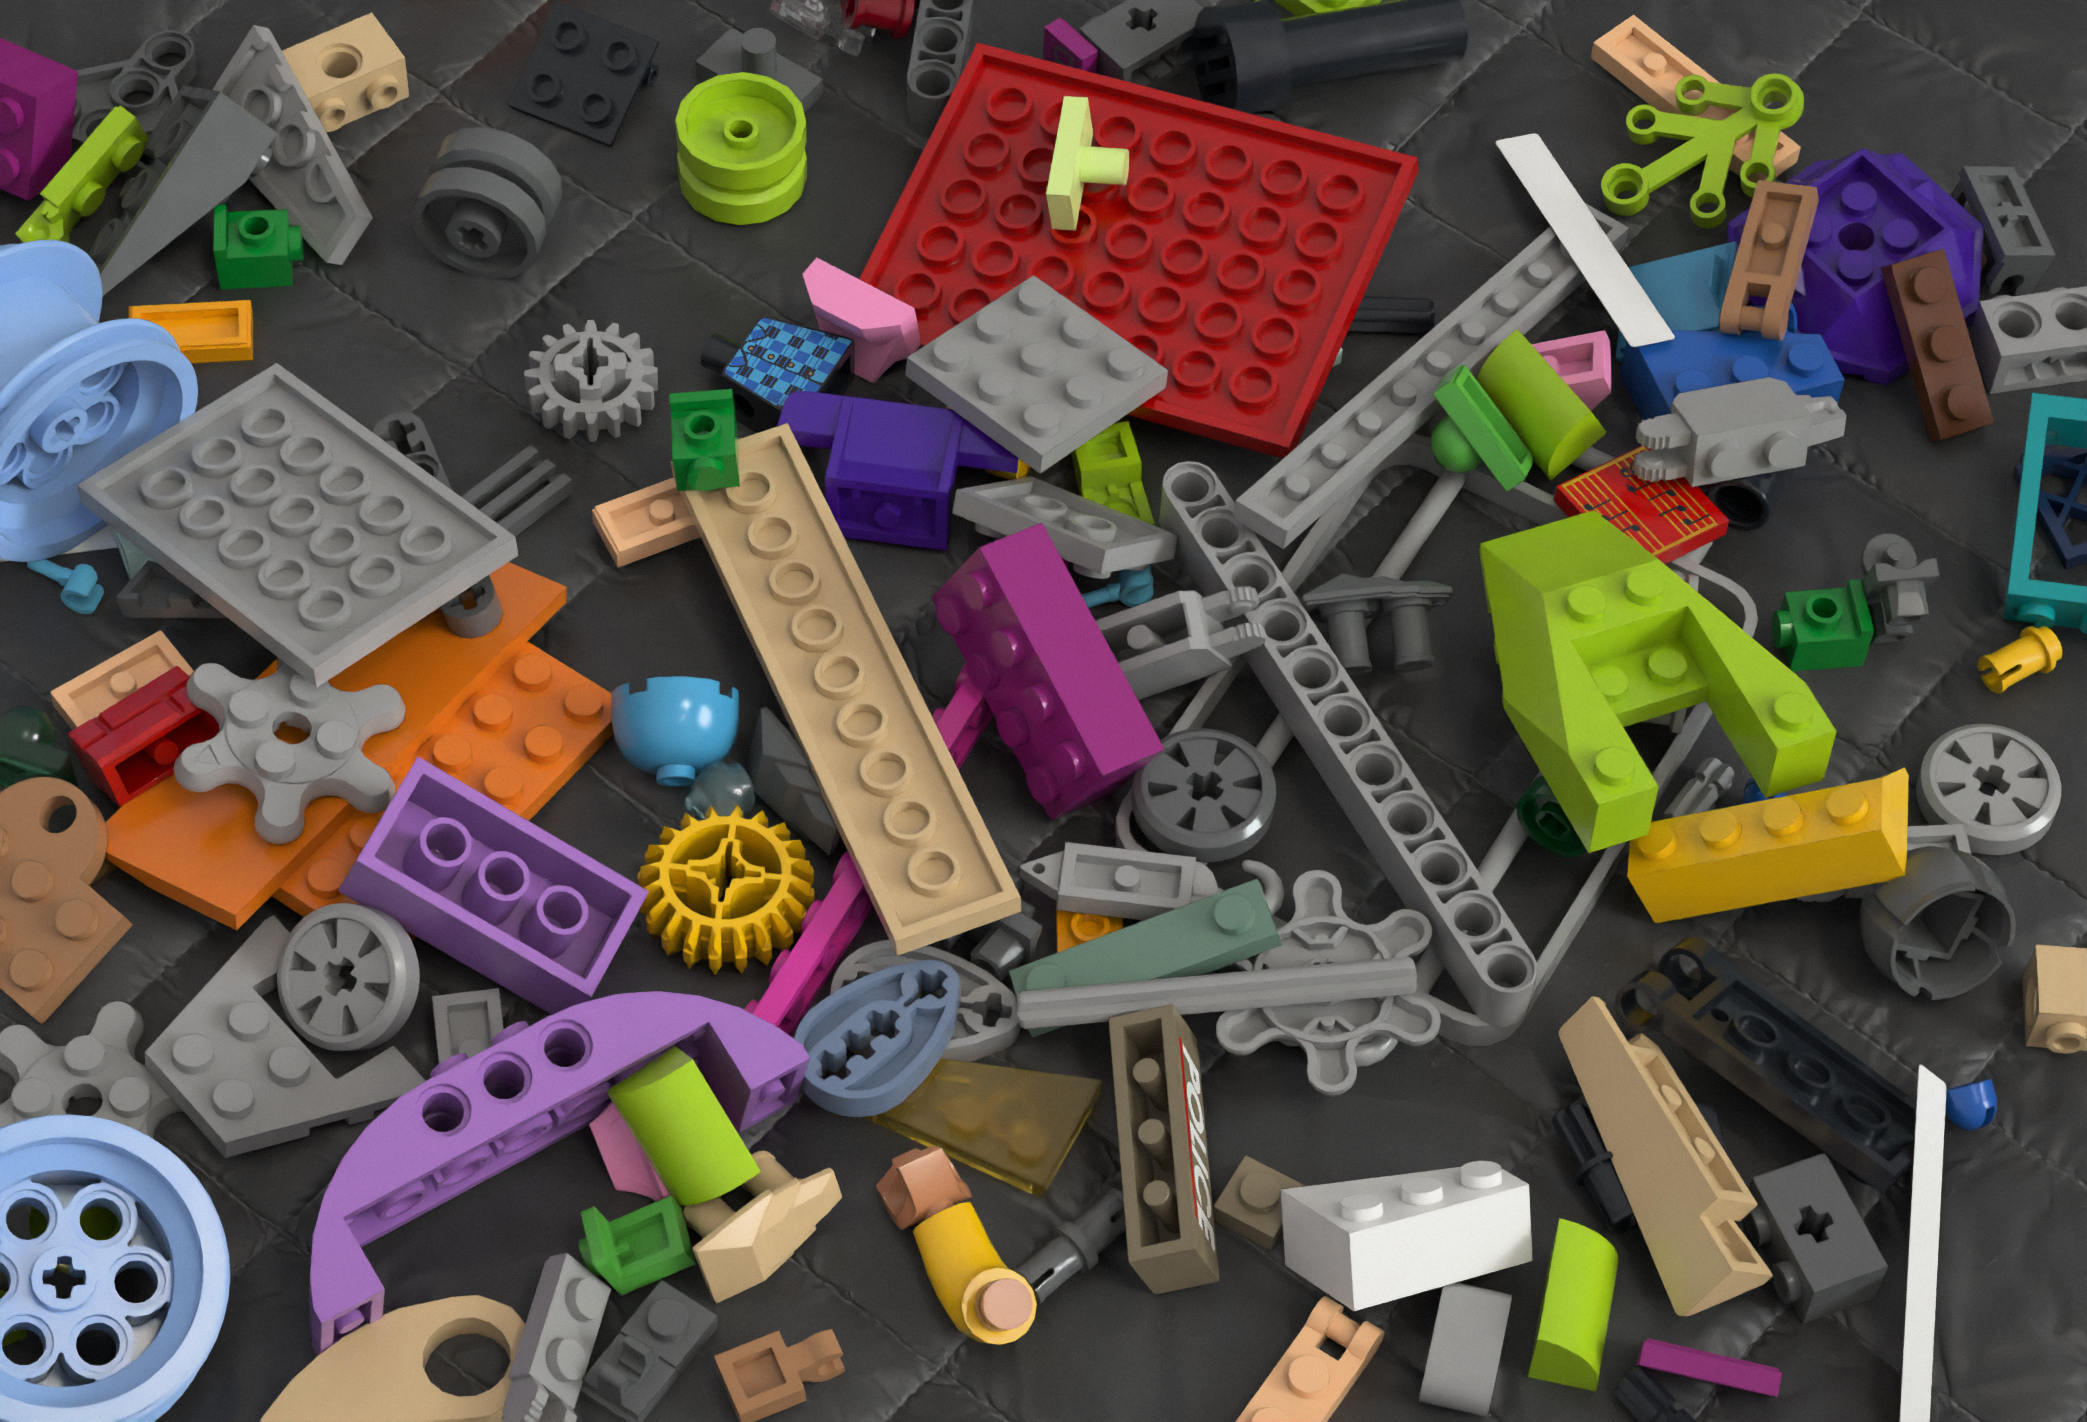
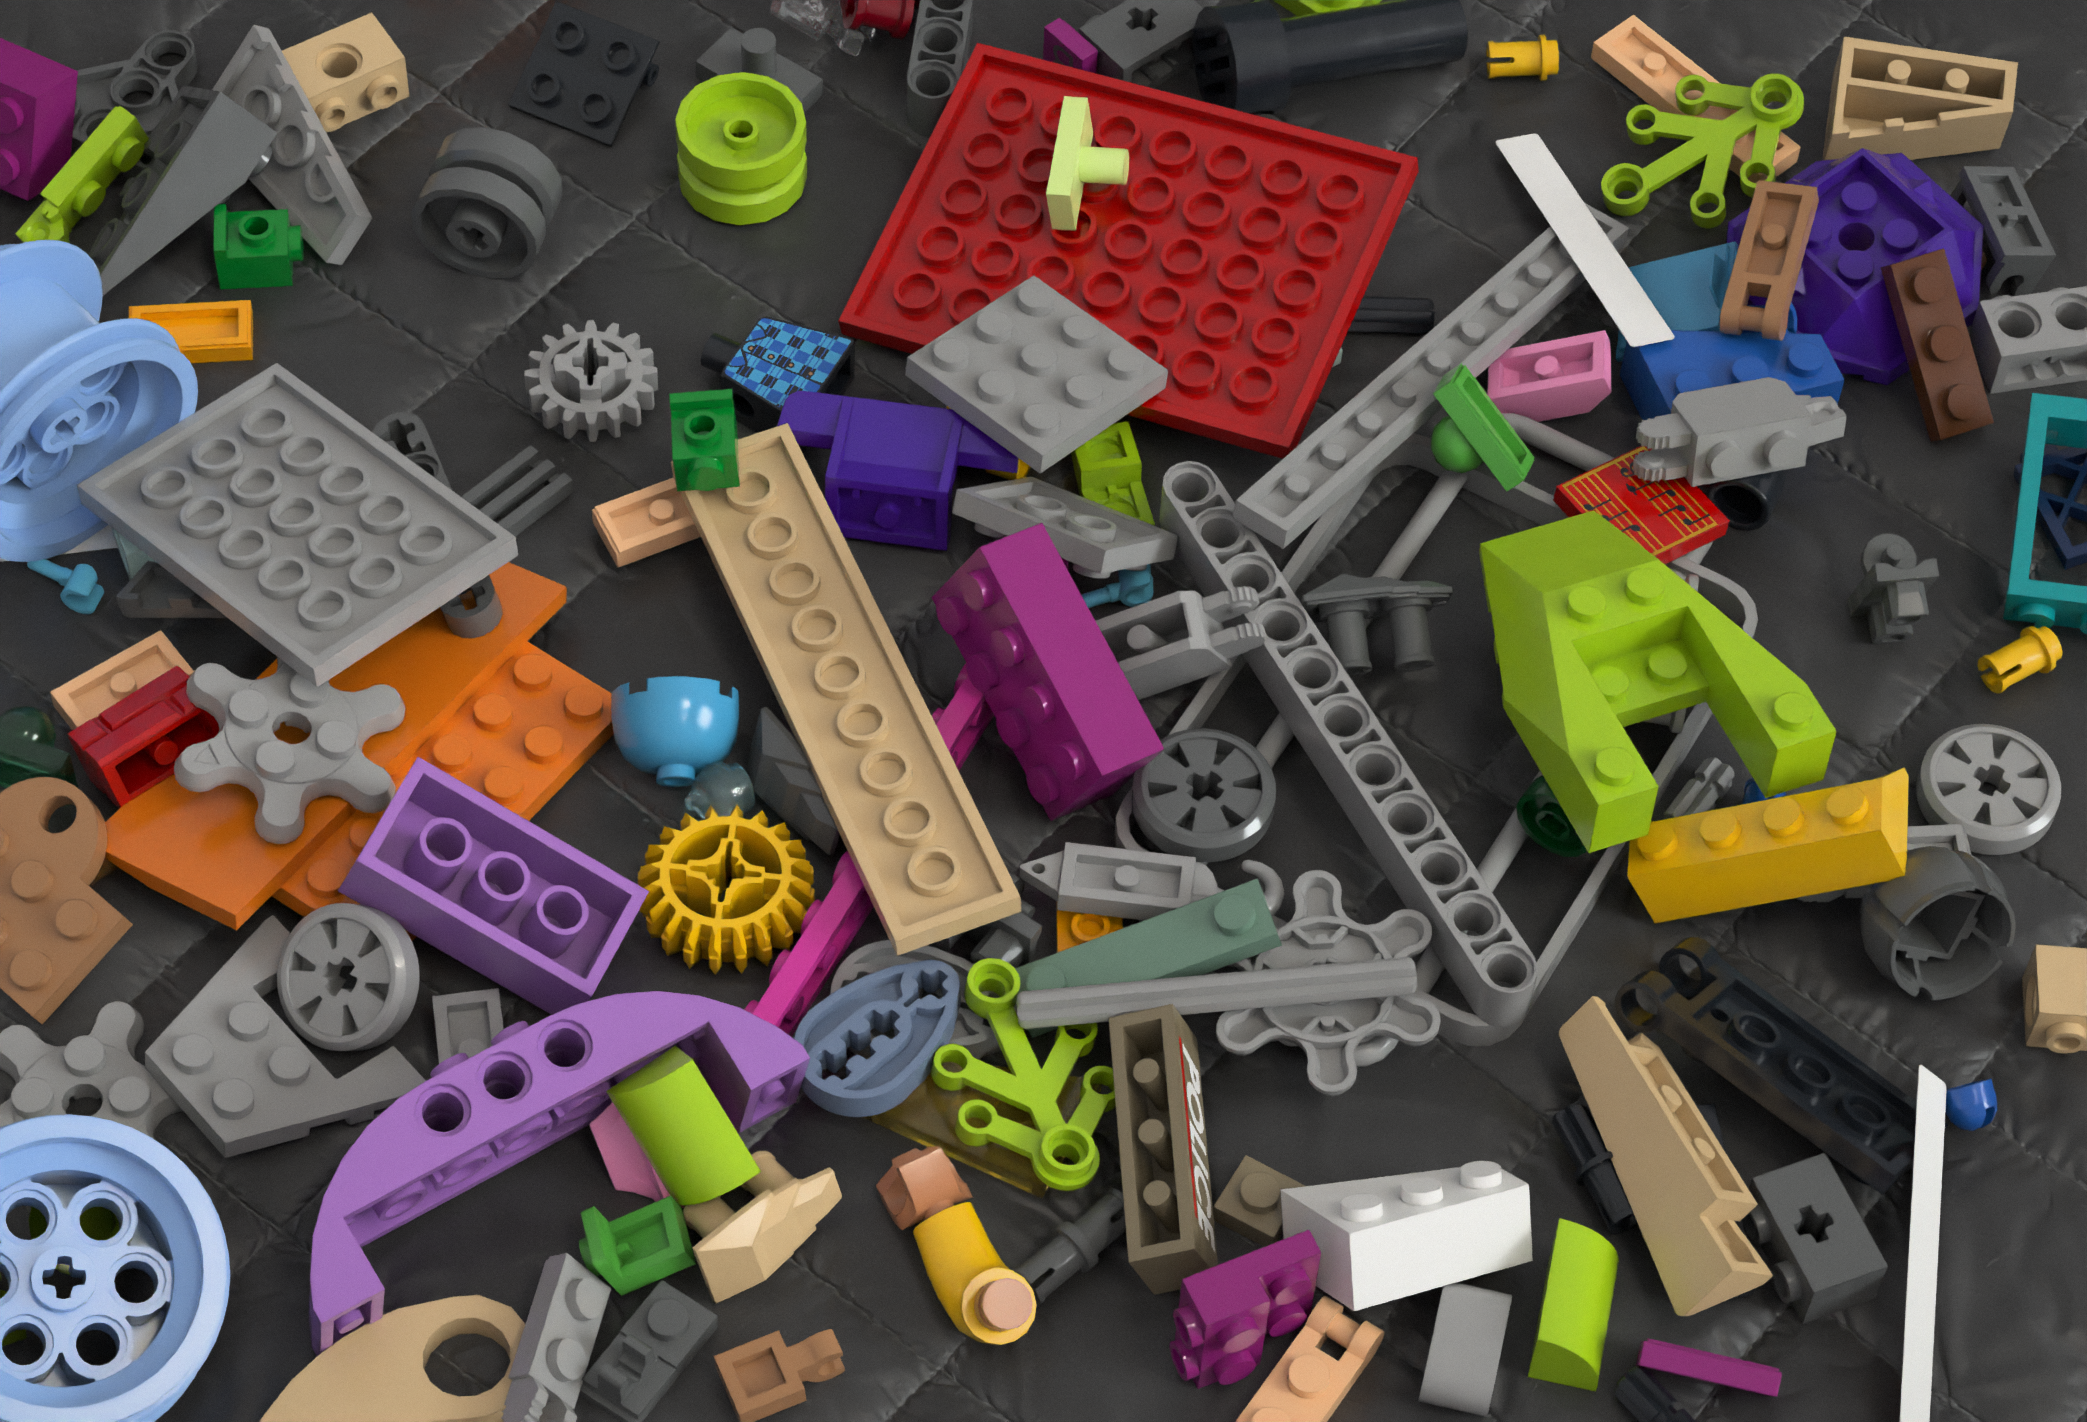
(880, 324): bright pink slope -> none
(1027, 1085): none -> lime plant
(1239, 1302): none -> magenta plate
(1526, 58): none -> yellow pin
(1538, 405): lime brick -> none
(1824, 627): green brick -> none
(1916, 101): none -> tan wedge

